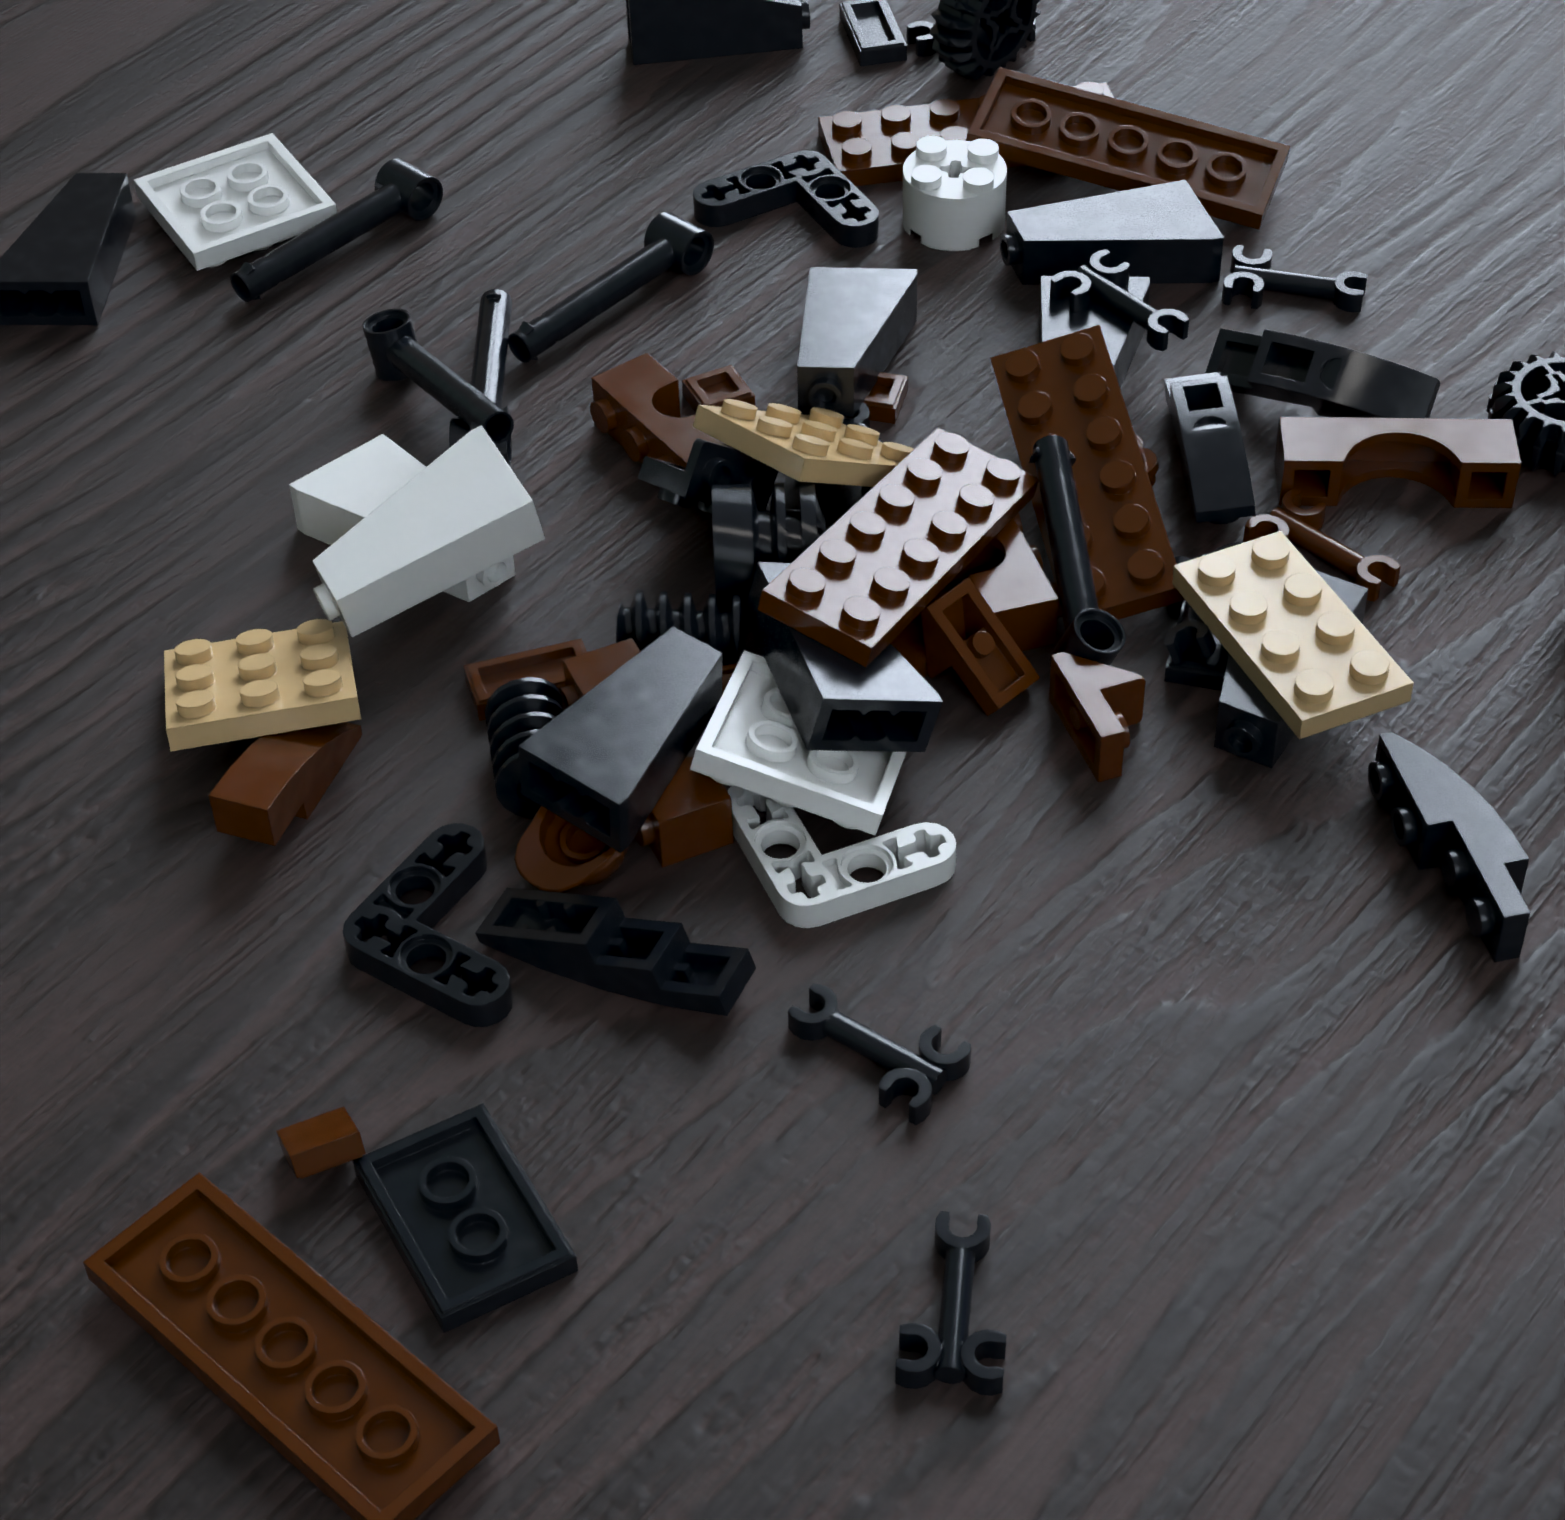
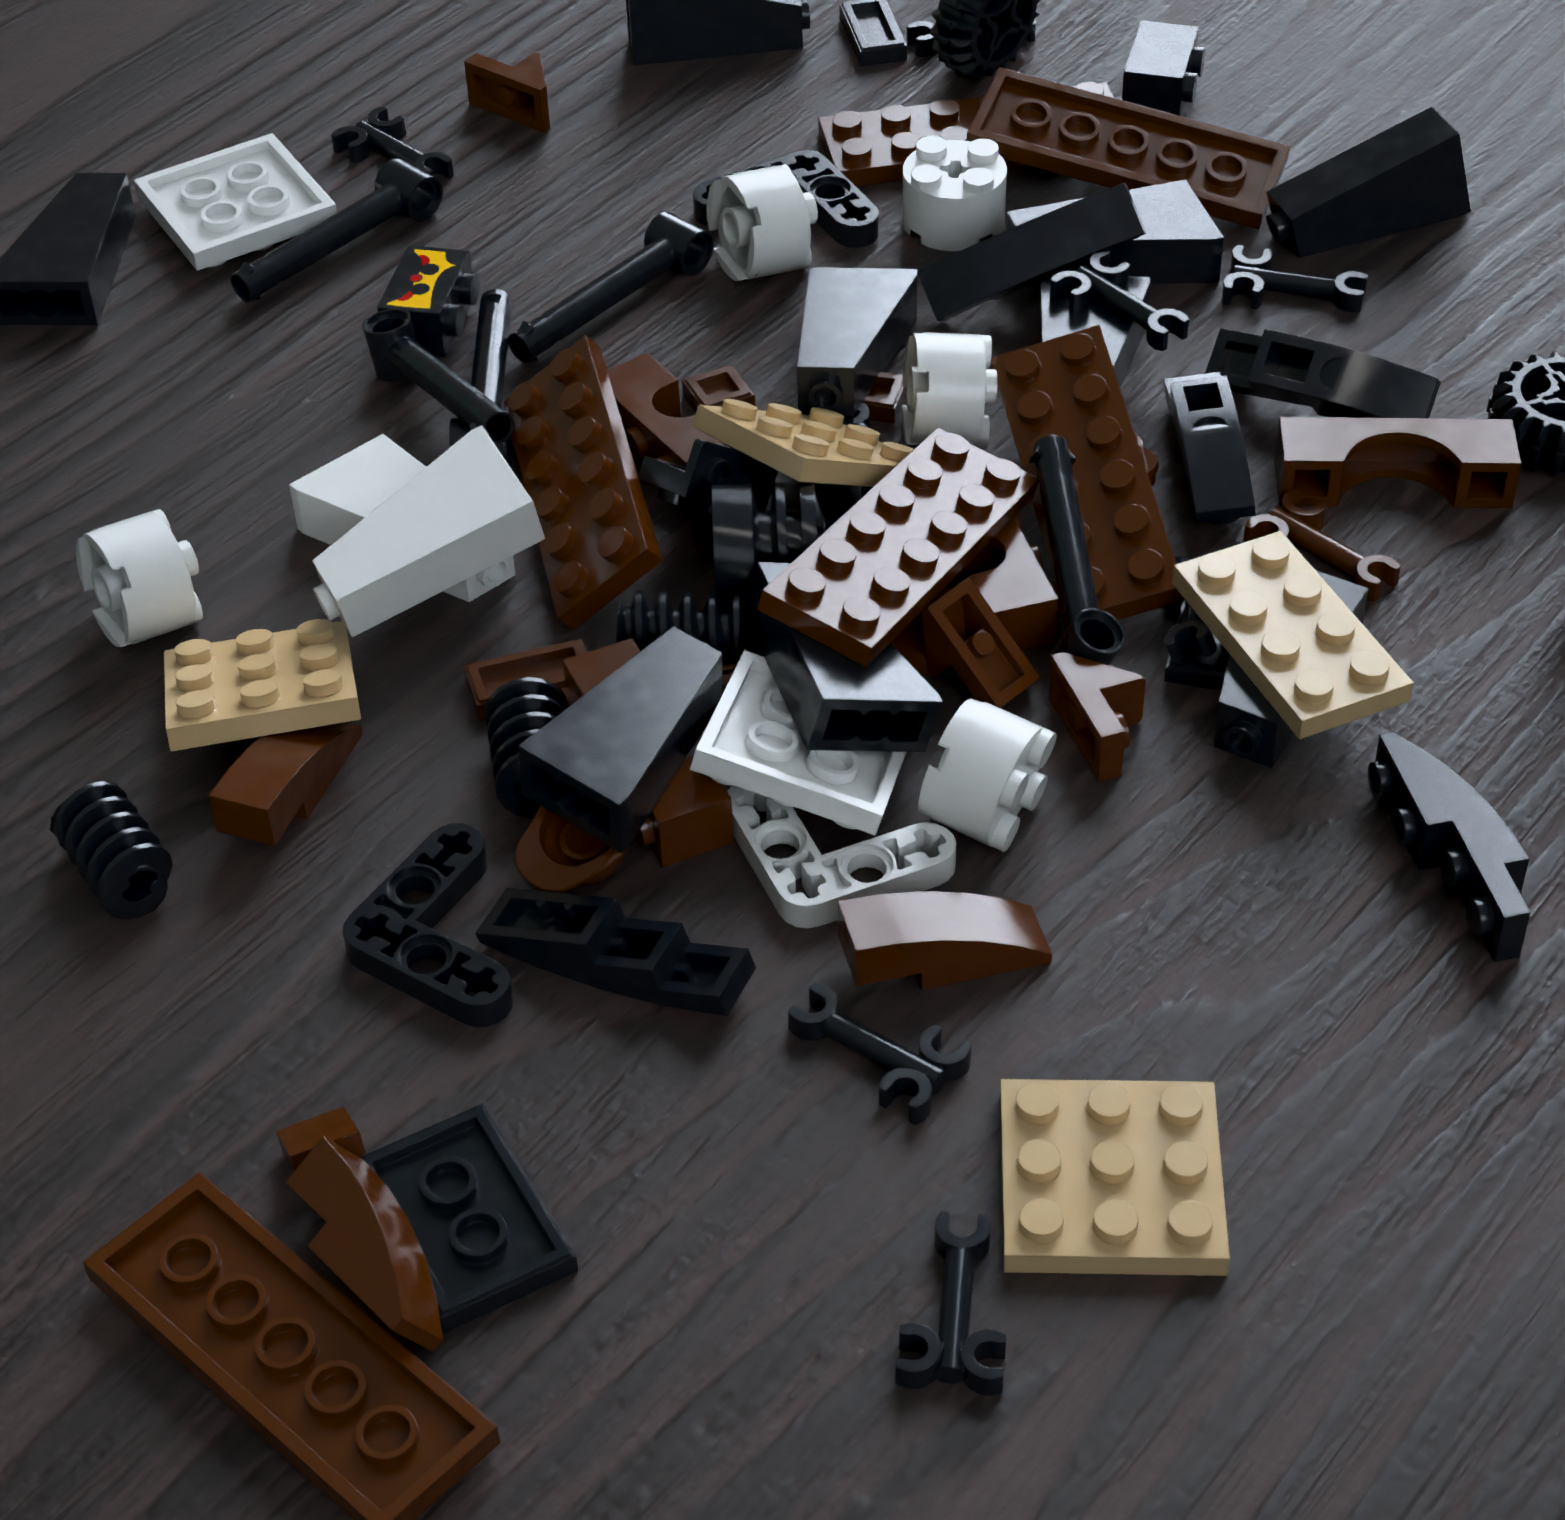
(113, 849): none -> black piece
(139, 578): none -> white brick
(369, 1241): none -> reddish brown slope
(385, 138): none -> black bar
(436, 291): none -> black brick
(509, 90): none -> reddish brown slope
(581, 483): none -> reddish brown plate
(761, 222): none -> white brick
(938, 937): none -> slope
(948, 386): none -> white brick
(986, 773): none -> white brick
(1031, 251): none -> black slope
(1112, 1178): none -> tan plate
(1163, 66): none -> brick
(1374, 189): none -> black slope

